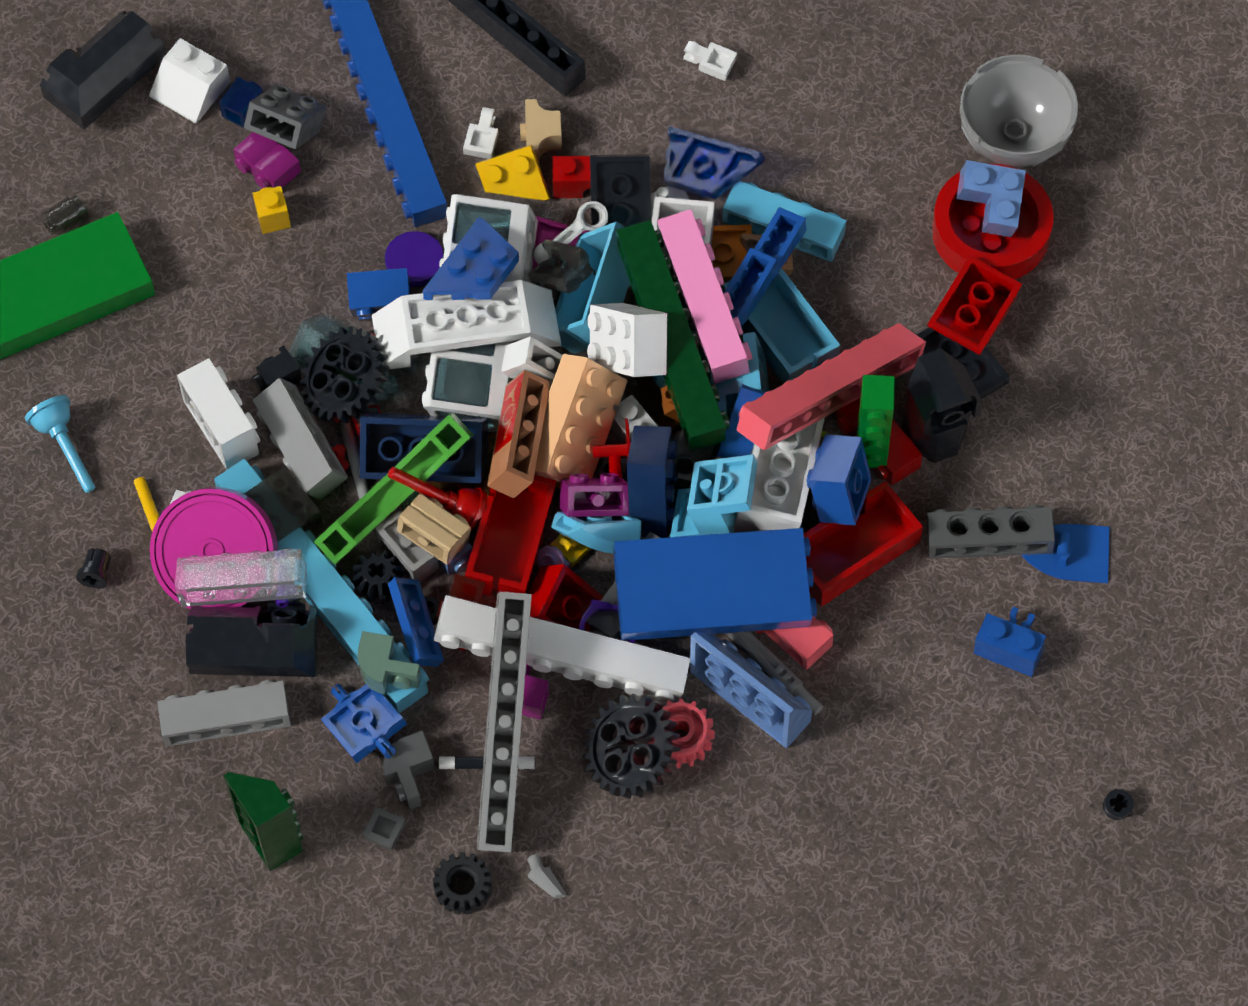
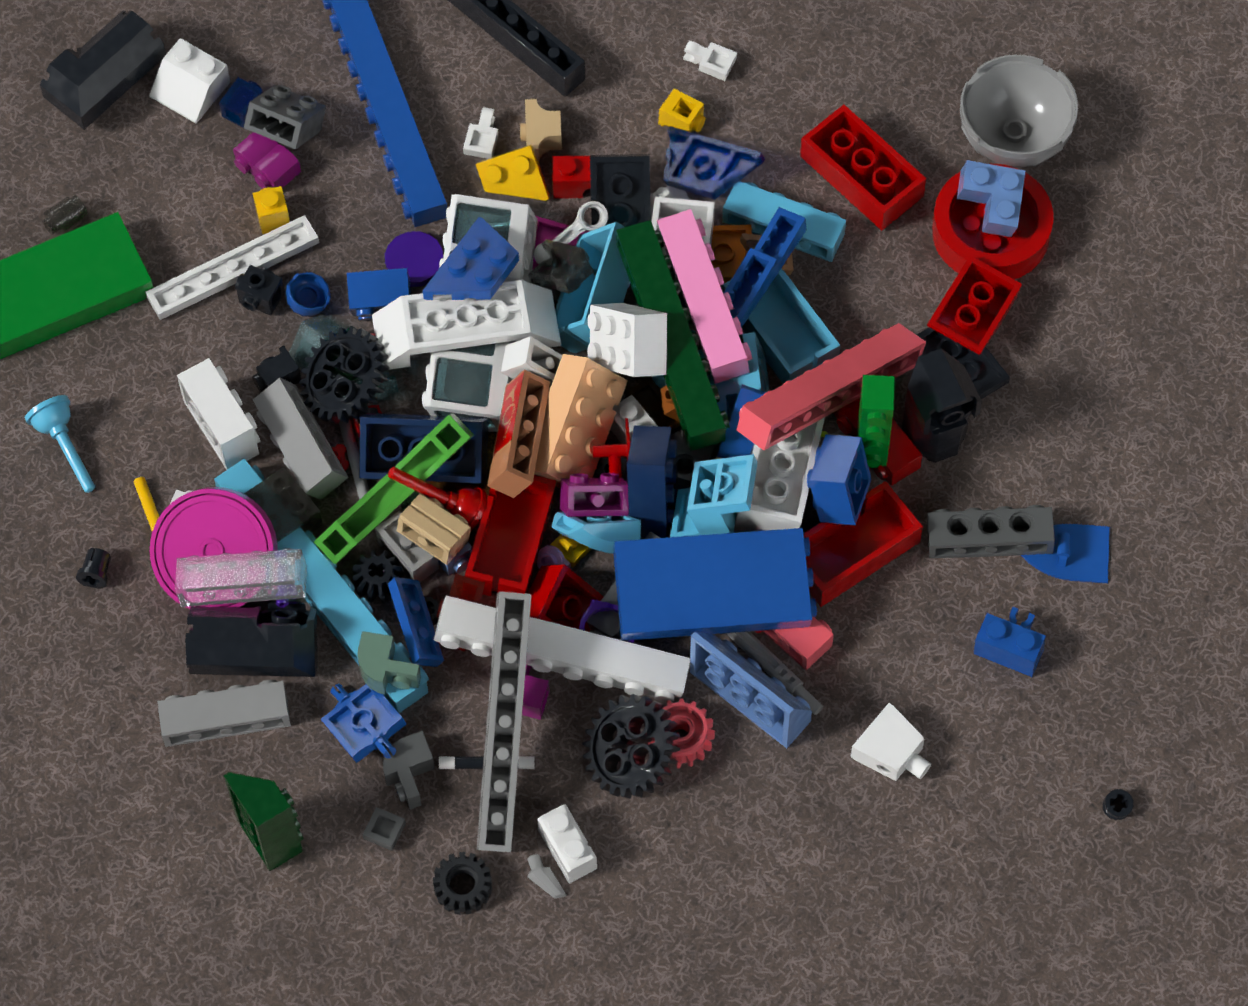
(225, 269): none -> white plate
(259, 289): none -> black brick
(304, 290): none -> blue hair
(567, 843): none -> white brick
(682, 112): none -> yellow brick
(862, 167): none -> red brick
(891, 746): none -> white torso

